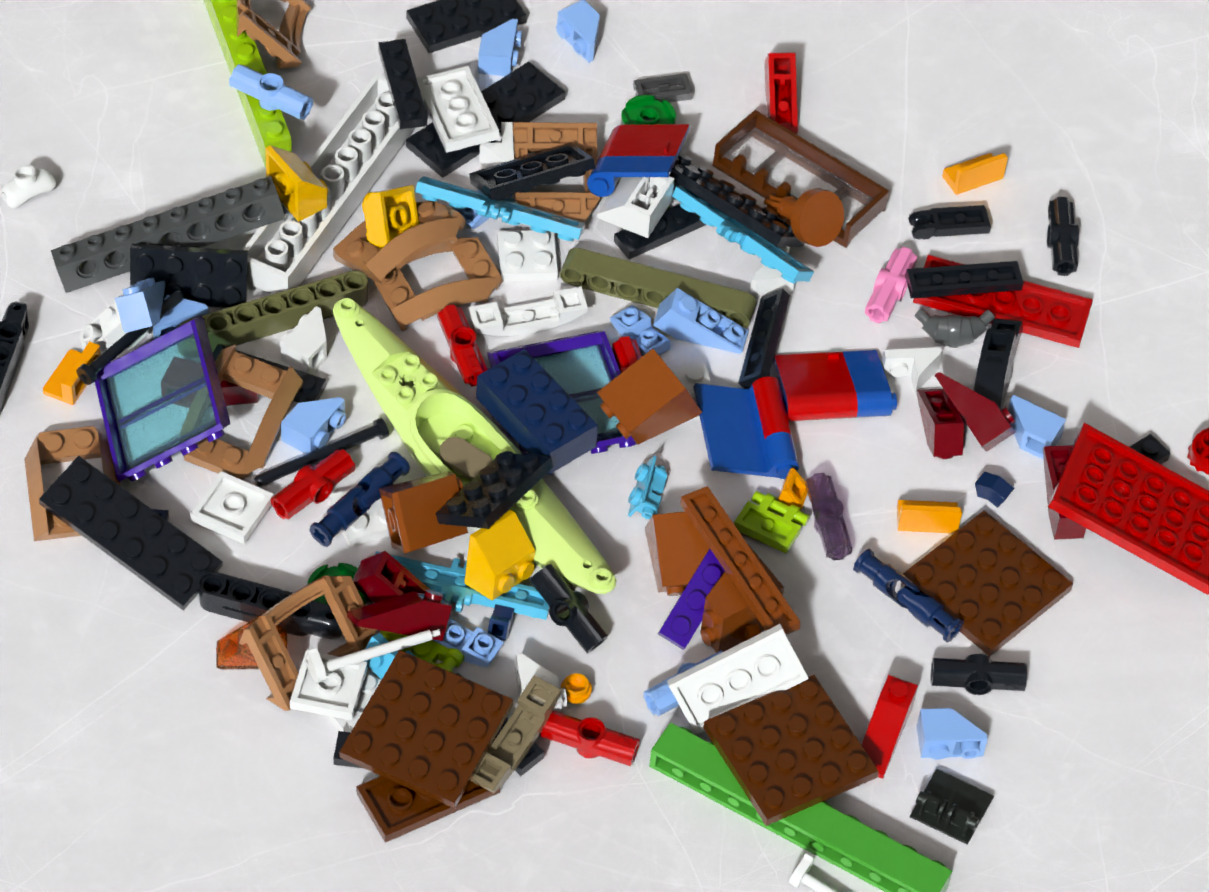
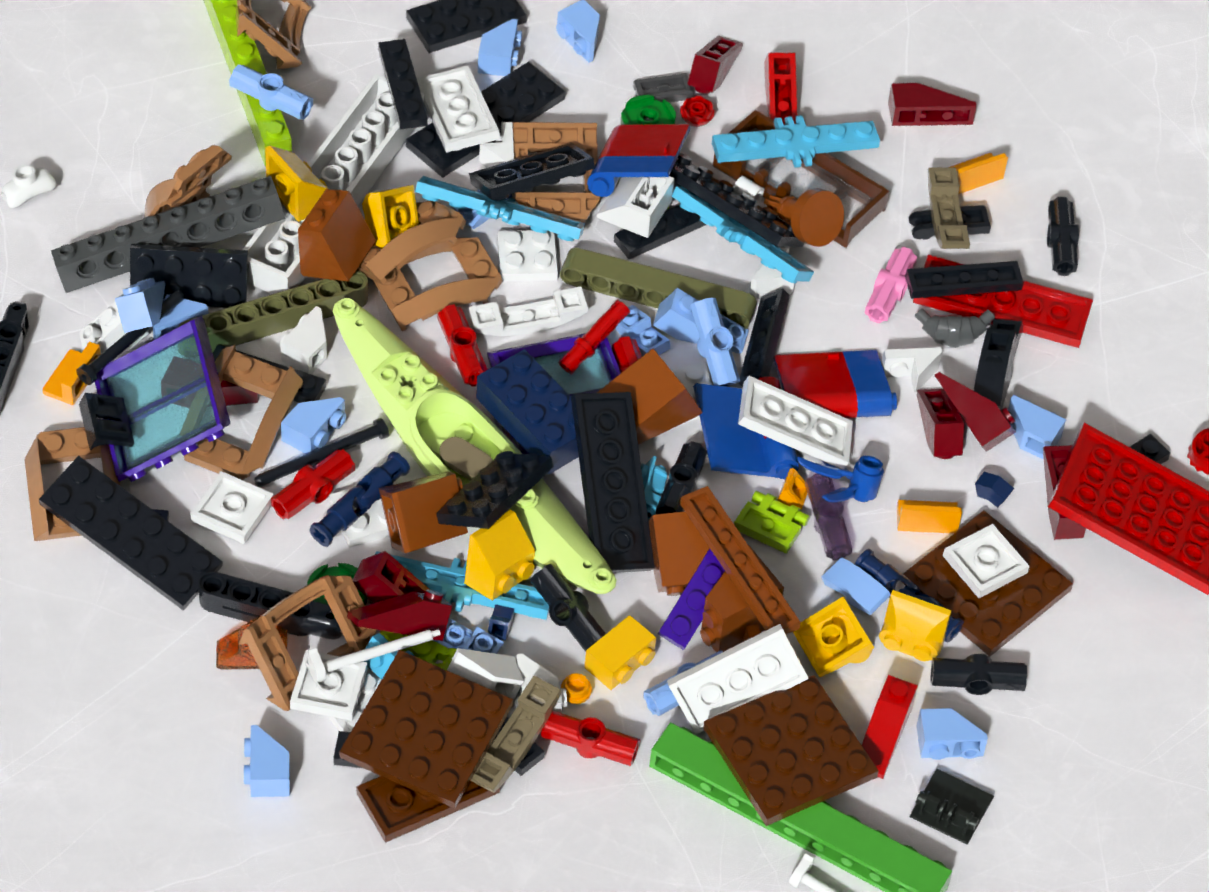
(105, 431): none -> black piece
(188, 182): none -> medium nougat wedge
(268, 765): none -> light blue slope
(333, 237): none -> dark orange slope
(489, 670): none -> white slope
(585, 346): none -> red pin
(613, 480): none -> black plate
(620, 653): none -> yellow brick
(682, 477): none -> black piece
(697, 111): none -> red plate
(713, 64): none -> dark red slope
(718, 357): none -> light blue piece
(746, 186): none -> white hinge
(795, 141): none -> medium azure hinge
(795, 422): none -> white plate
(833, 638): none -> yellow slope
(857, 585): none -> light blue slope
(863, 480): none -> blue plant
(914, 626): none -> yellow slope
(922, 105): none -> dark red slope
(946, 209): none -> dark tan slope
(985, 561): none -> white plate

